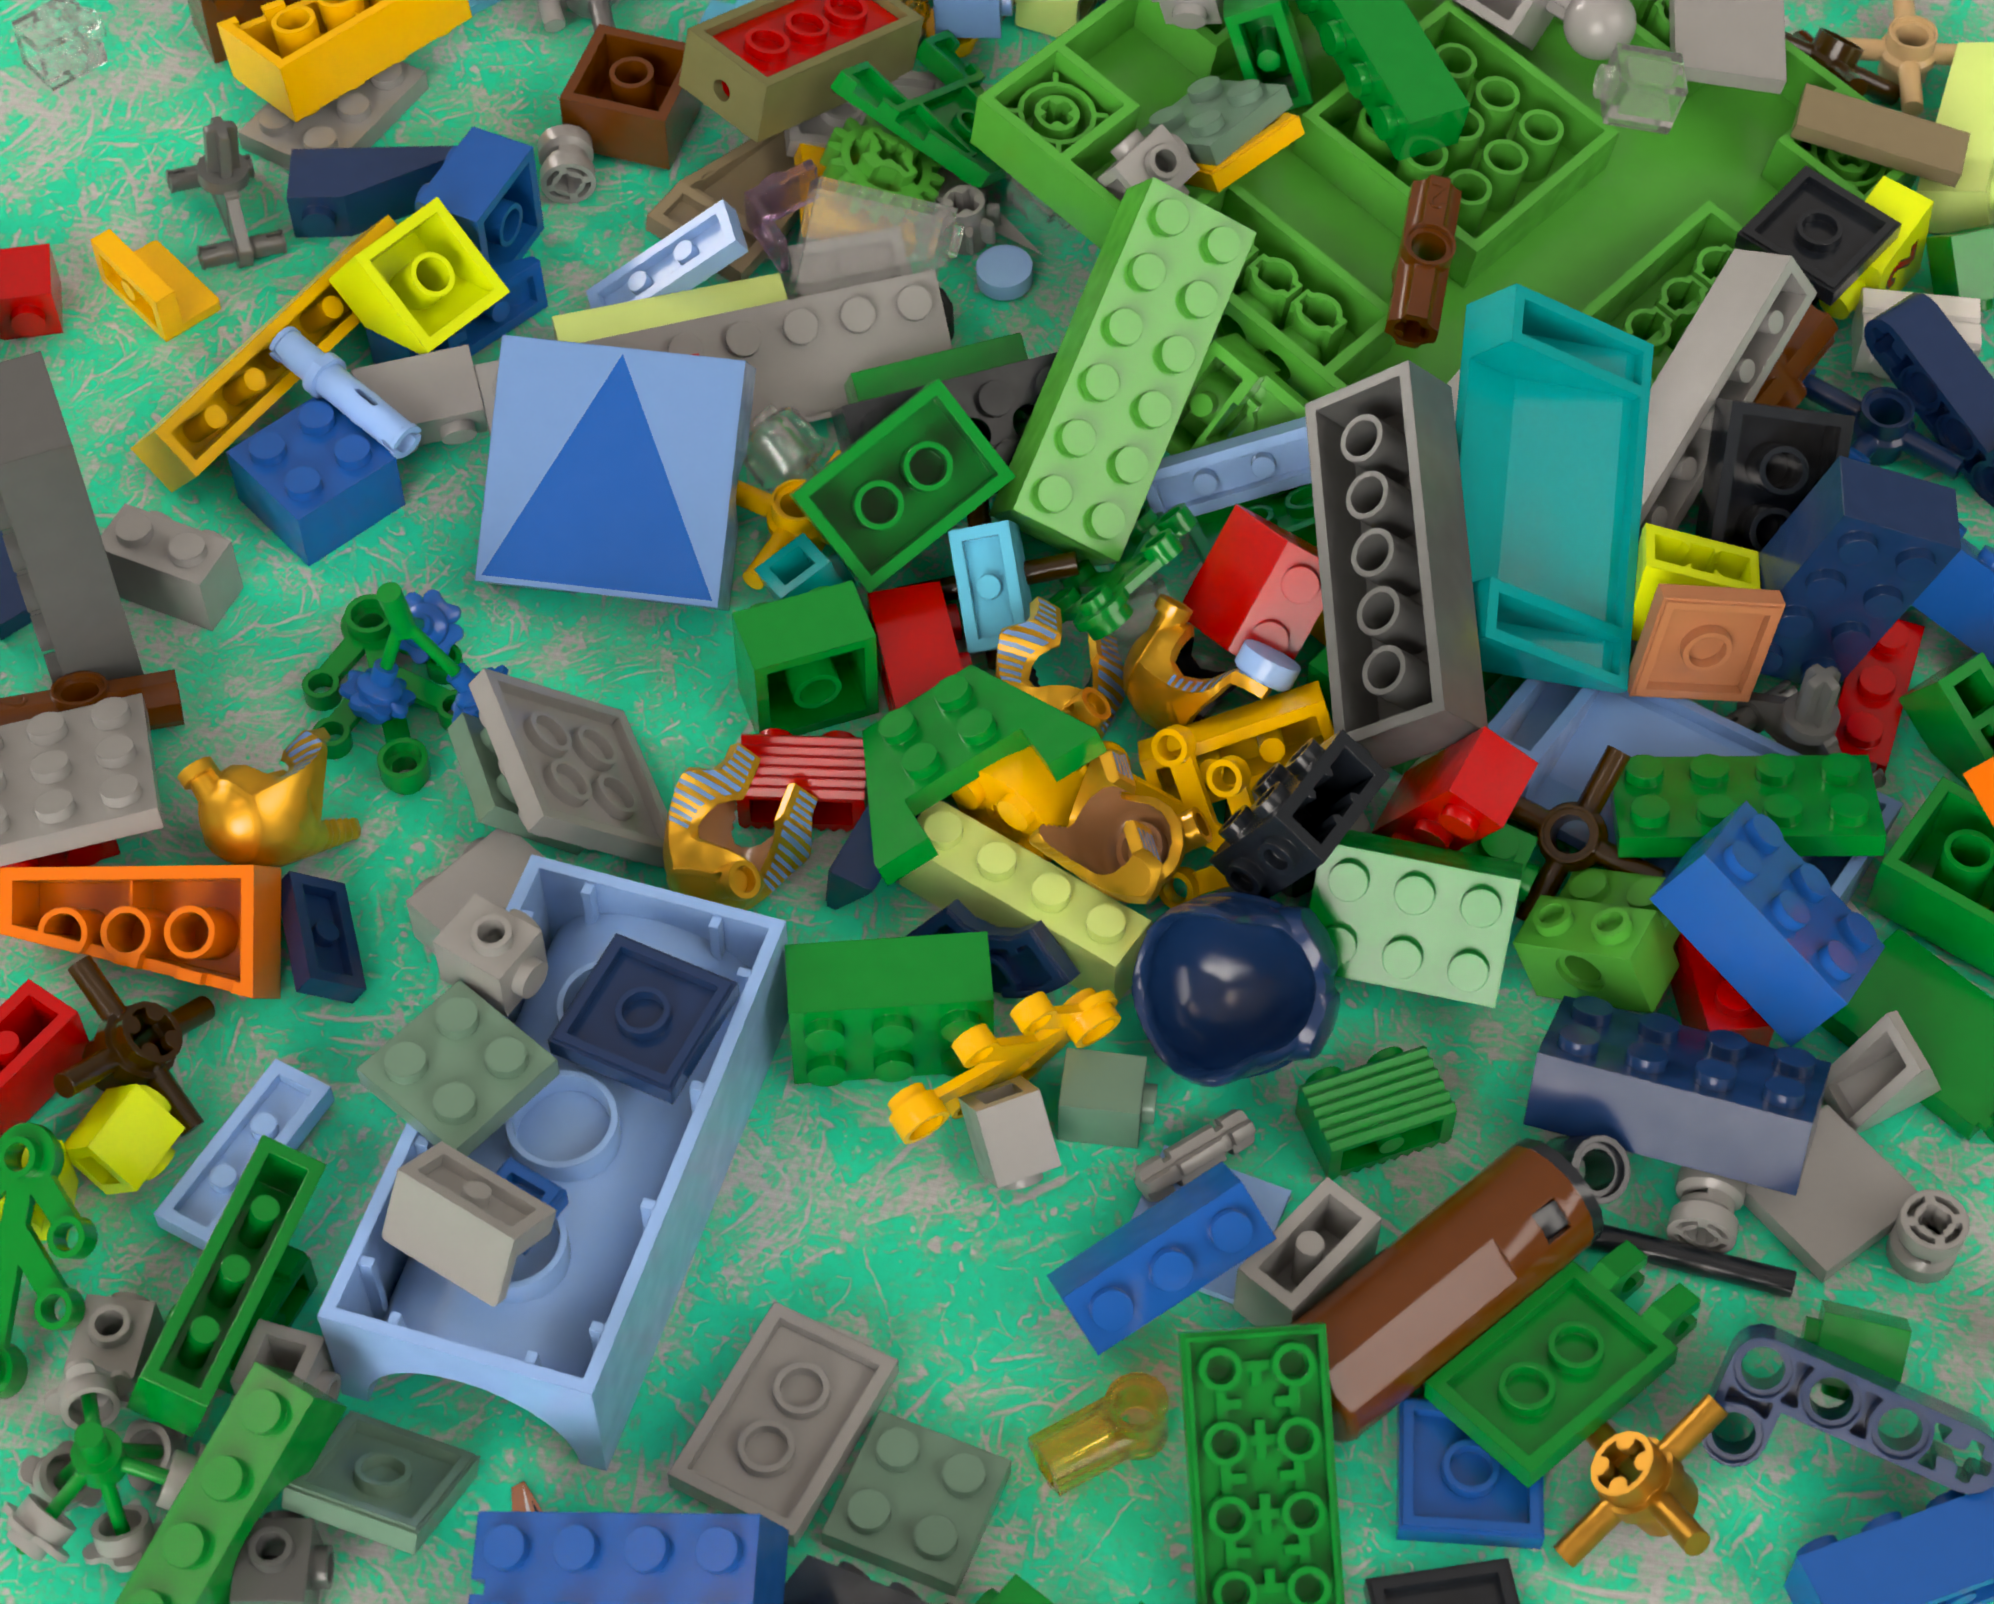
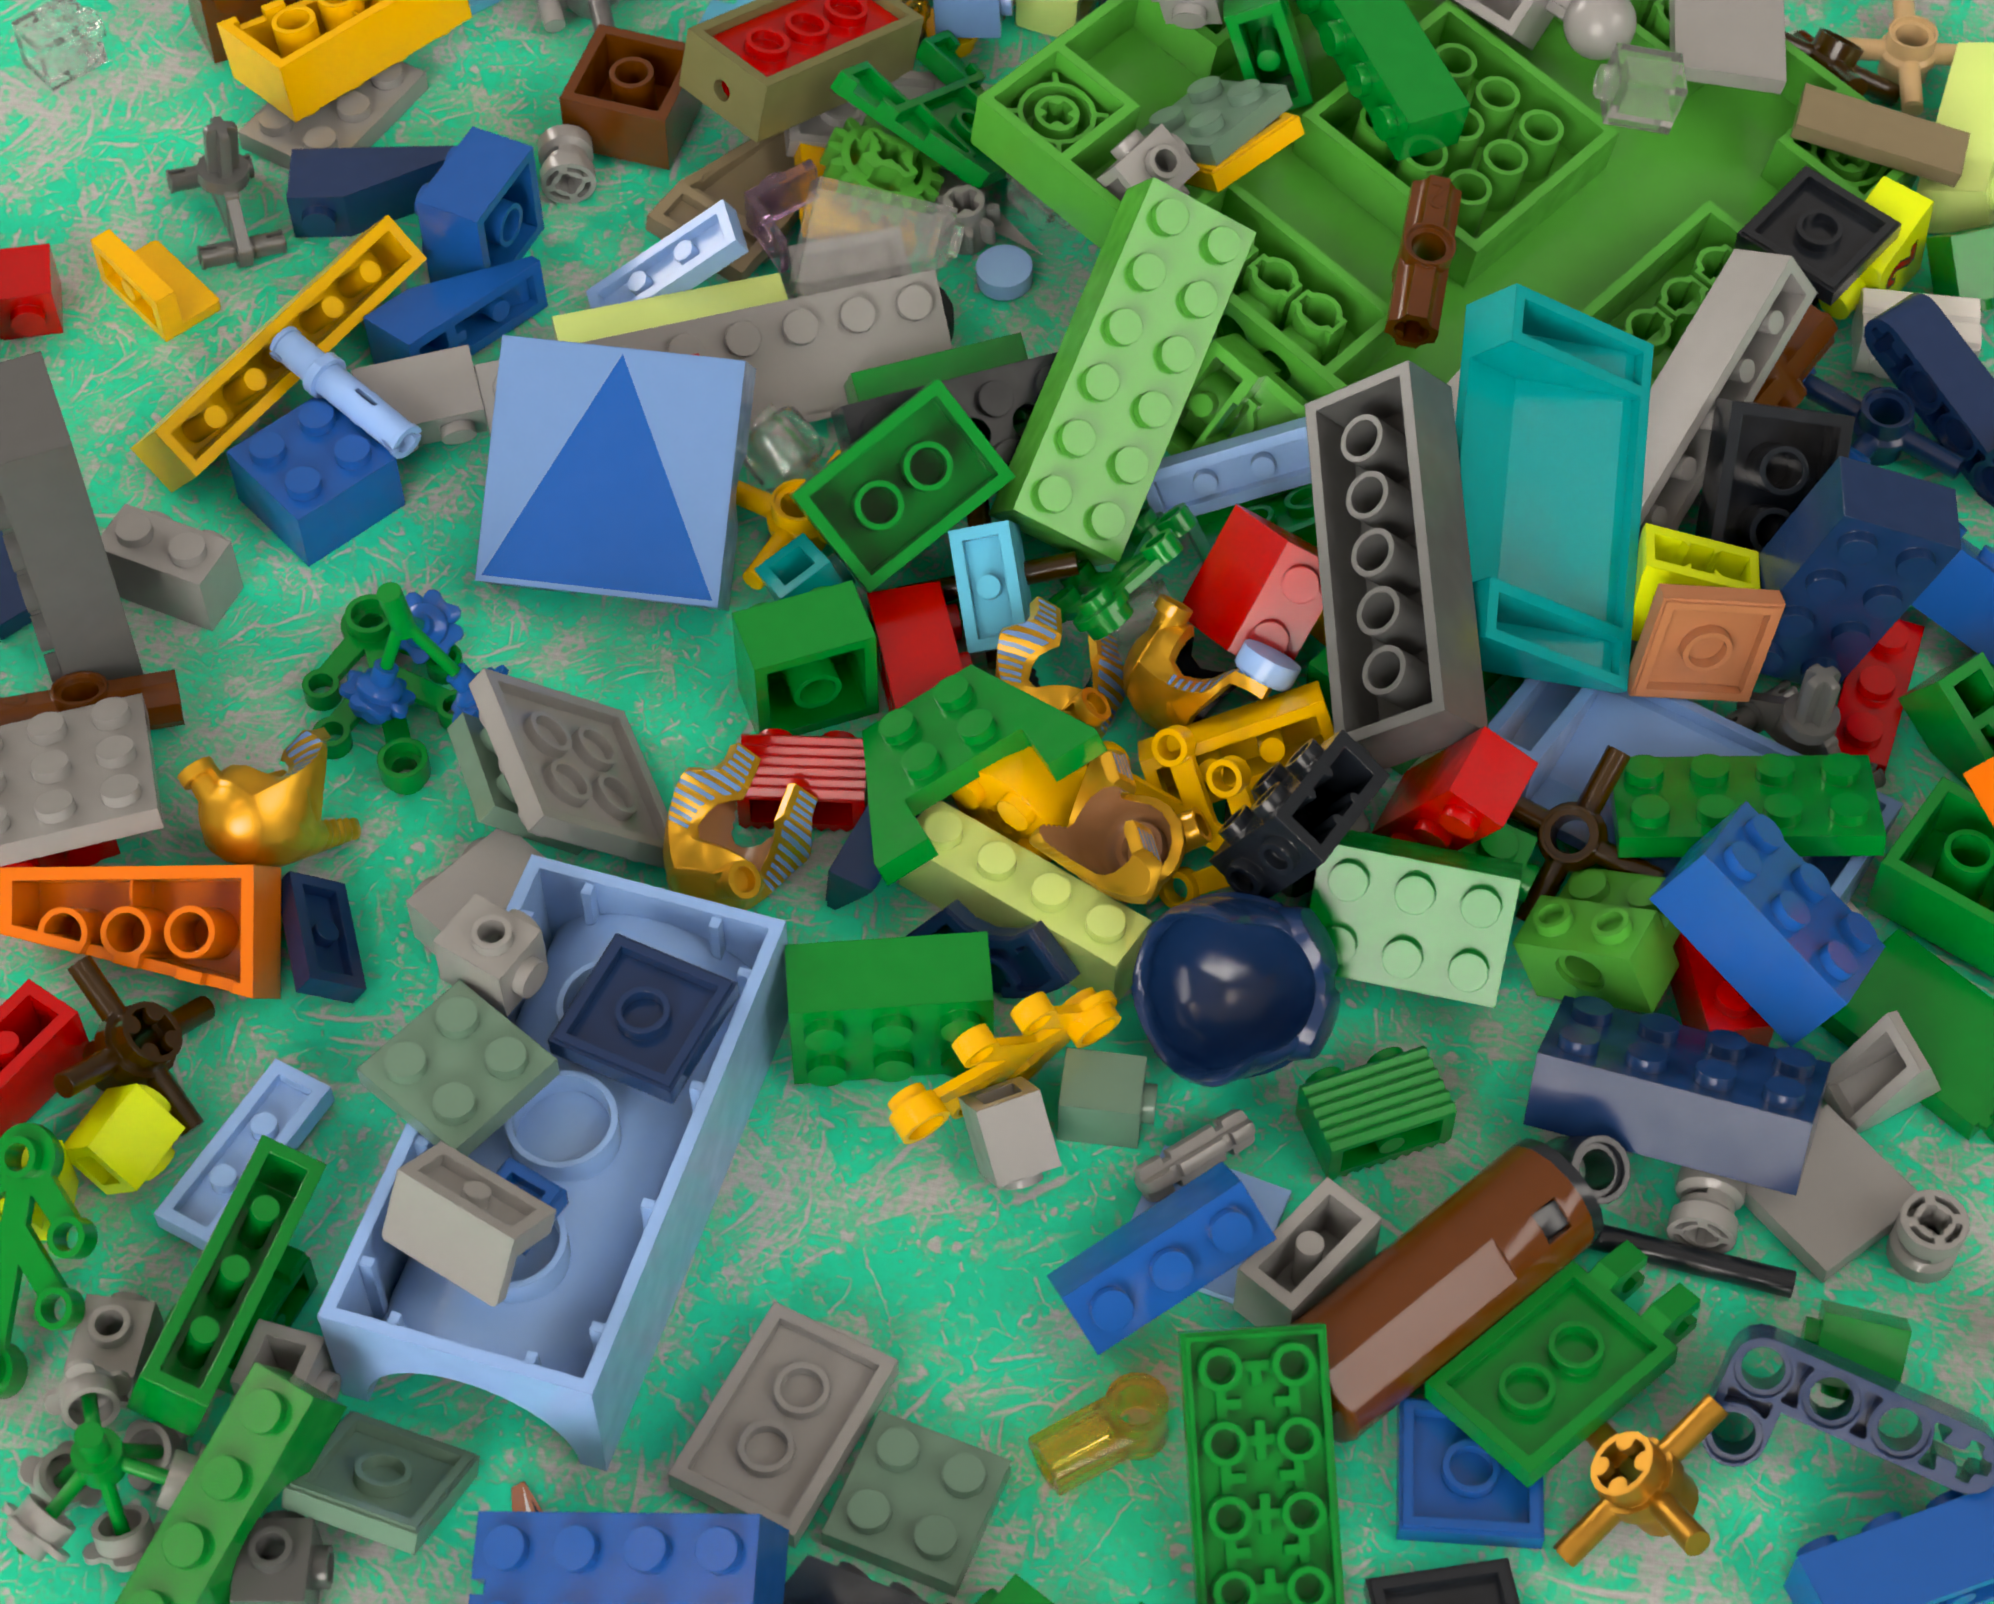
(419, 281): neon yellow slope -> none

